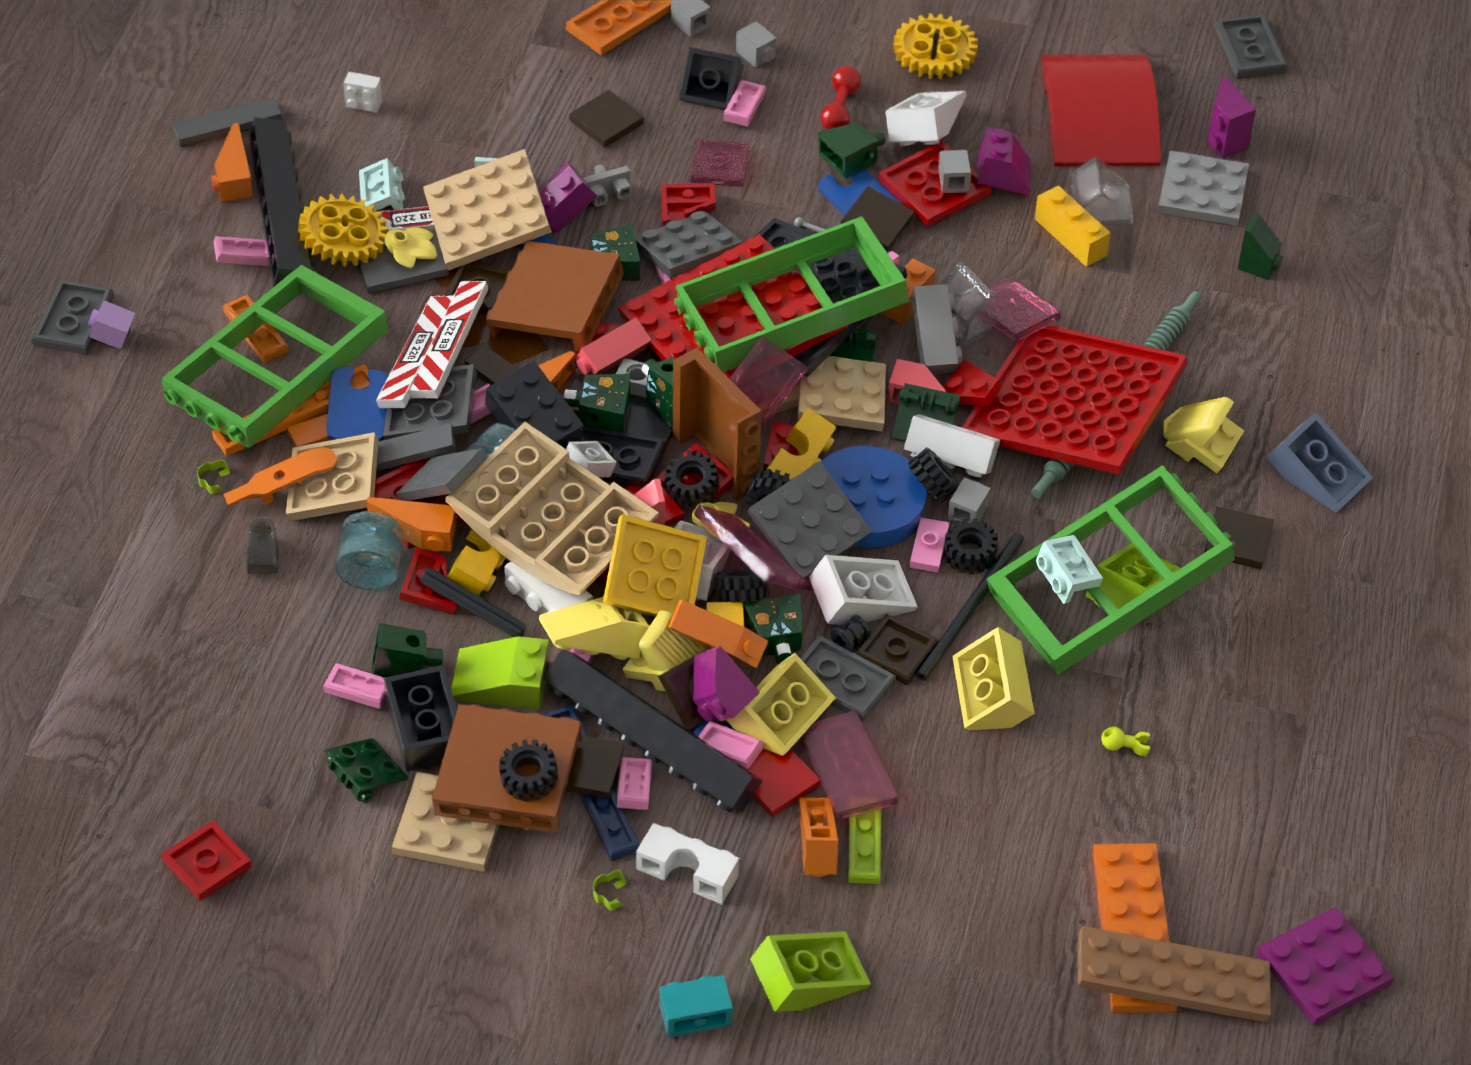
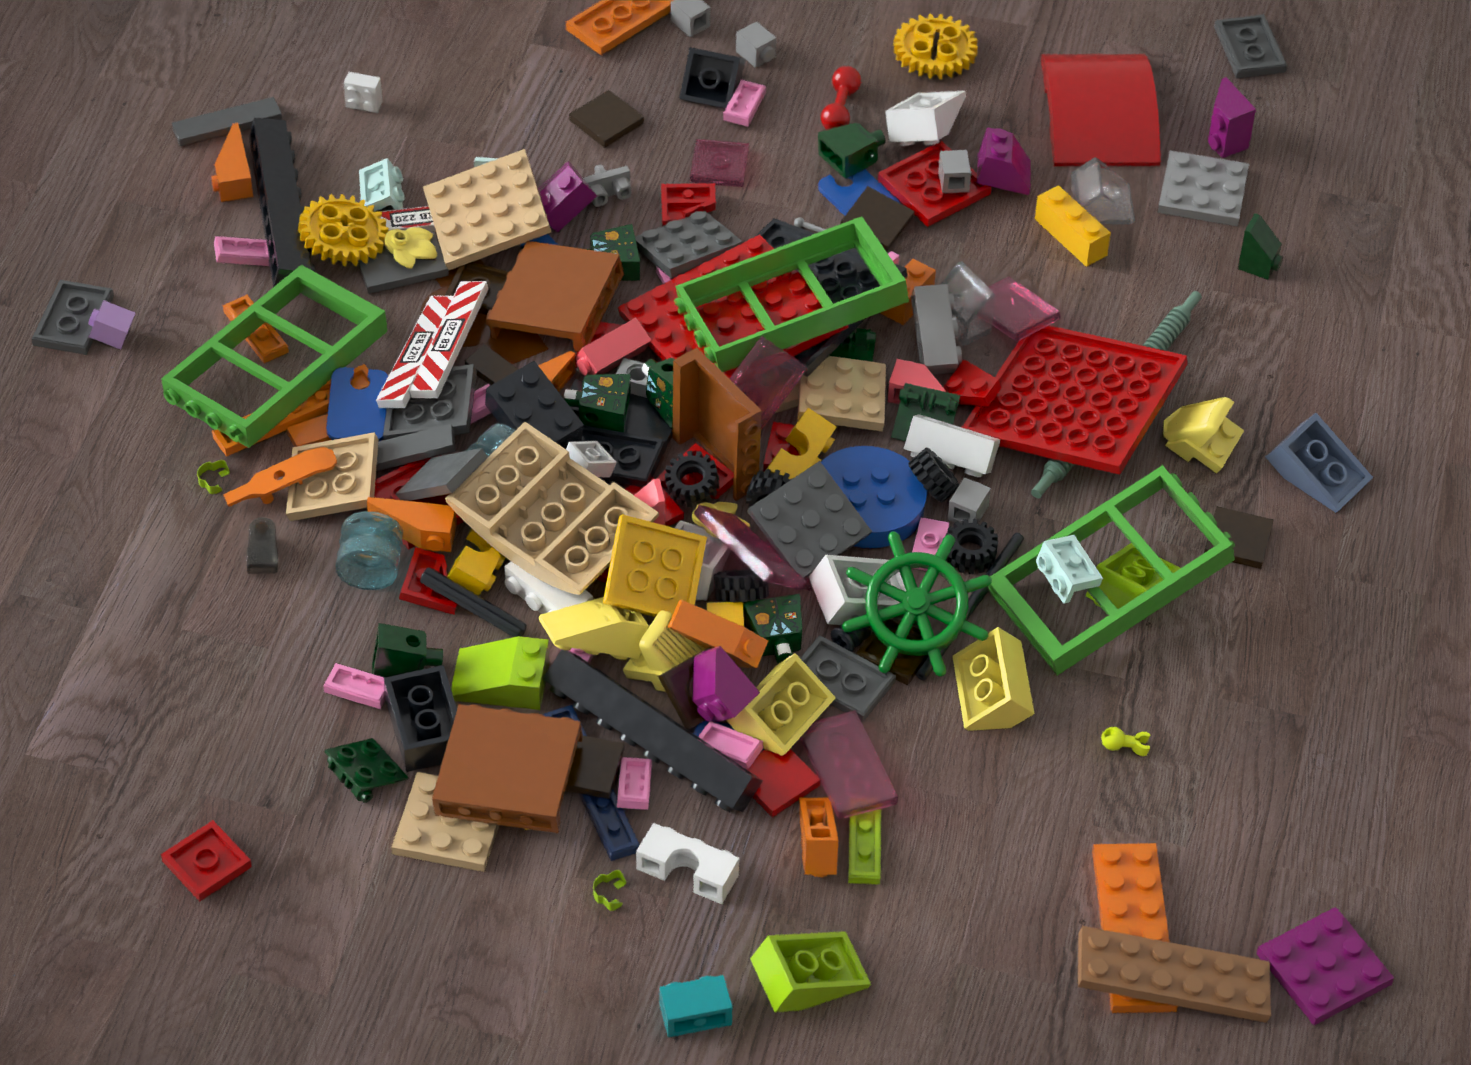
(528, 755): black tyre -> none
(917, 603): none -> green piece

